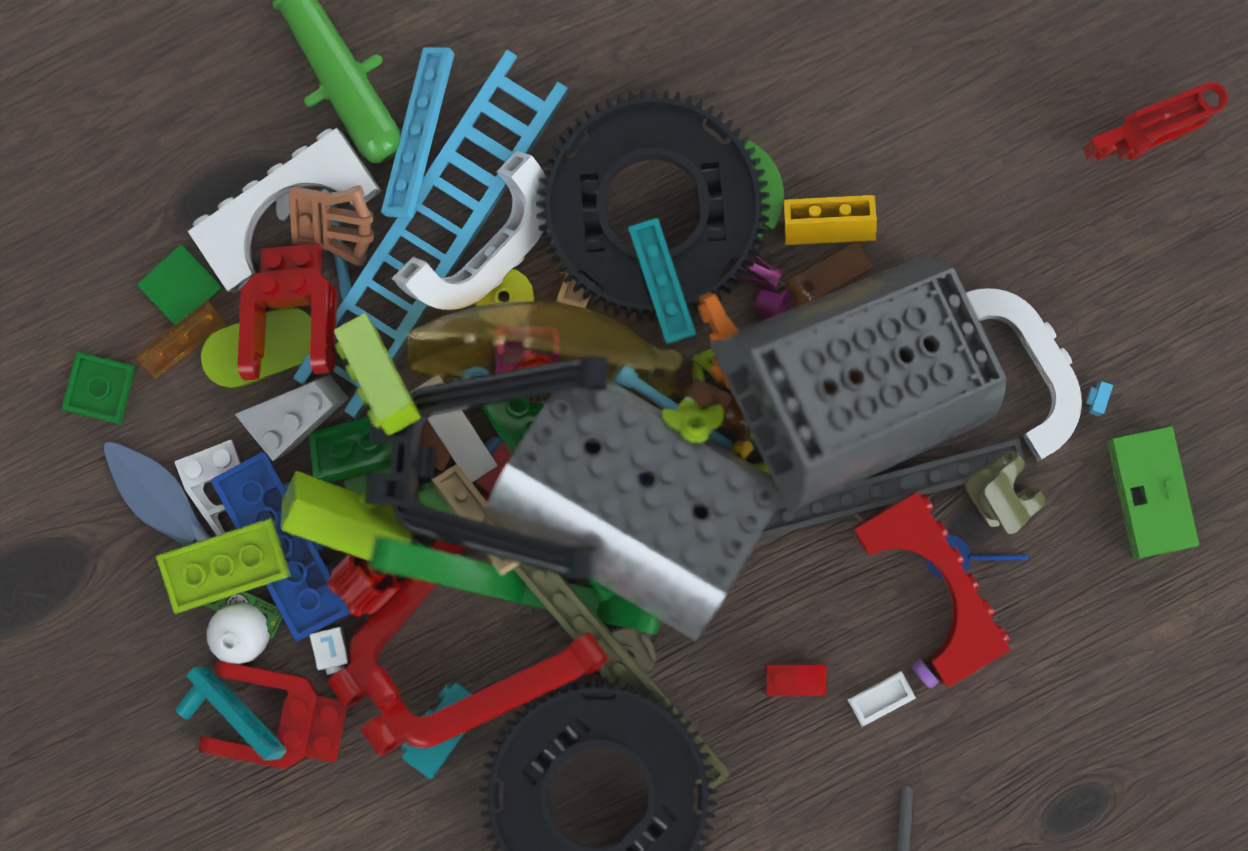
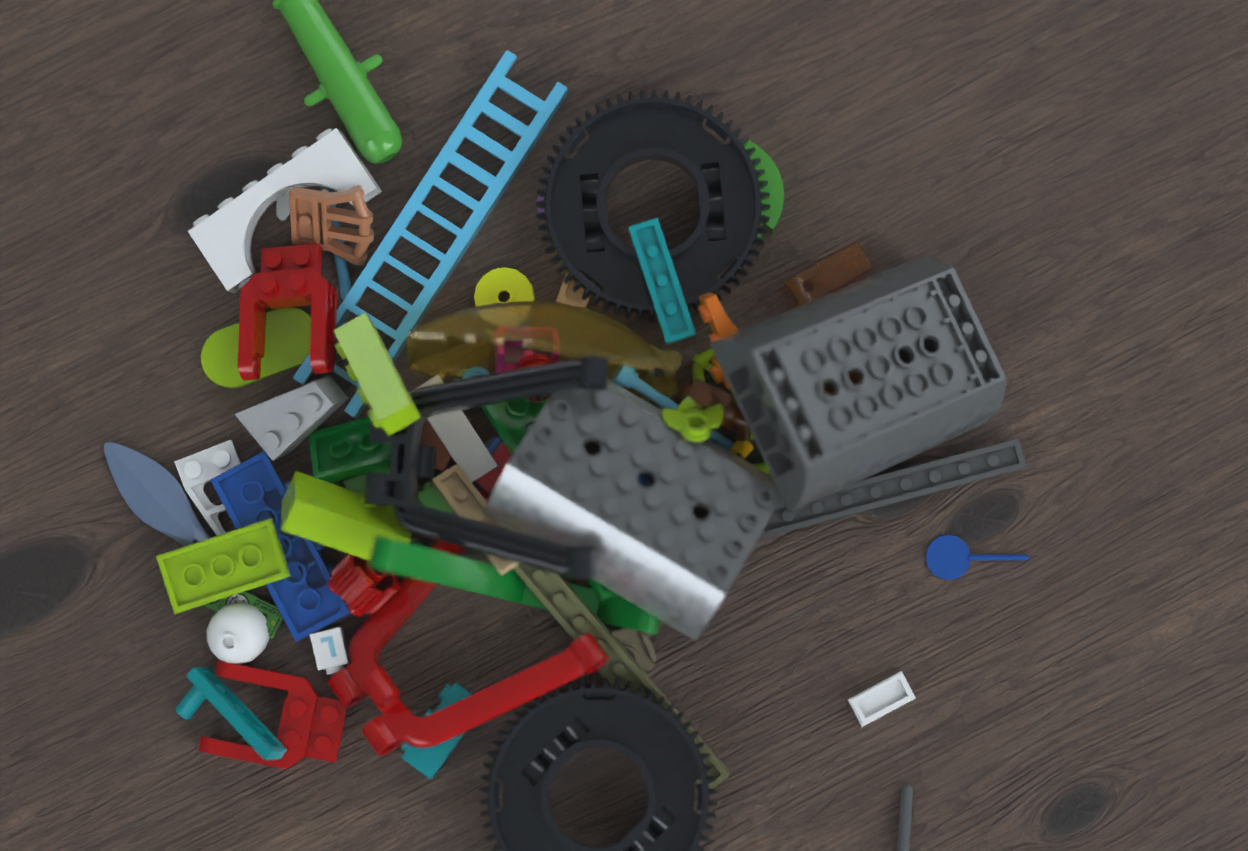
(99, 388): green tile -> none
(179, 285): green tile -> none
(181, 340): clear orange plate -> none
(417, 132): medium azure plate -> none
(496, 257): white arch -> none
(769, 275): flat silver piece -> none
(771, 304): magenta piece -> none
(795, 680): red slope -> none
(830, 220): yellow brick -> none
(925, 673): medium lavender tile -> none
(973, 634): red arch -> none
(995, 497): olive piece -> none
(1049, 360): white arch -> none
(1098, 398): medium azure plate -> none
(1152, 493): bright green brick -> none
(1157, 124): red plate -> none

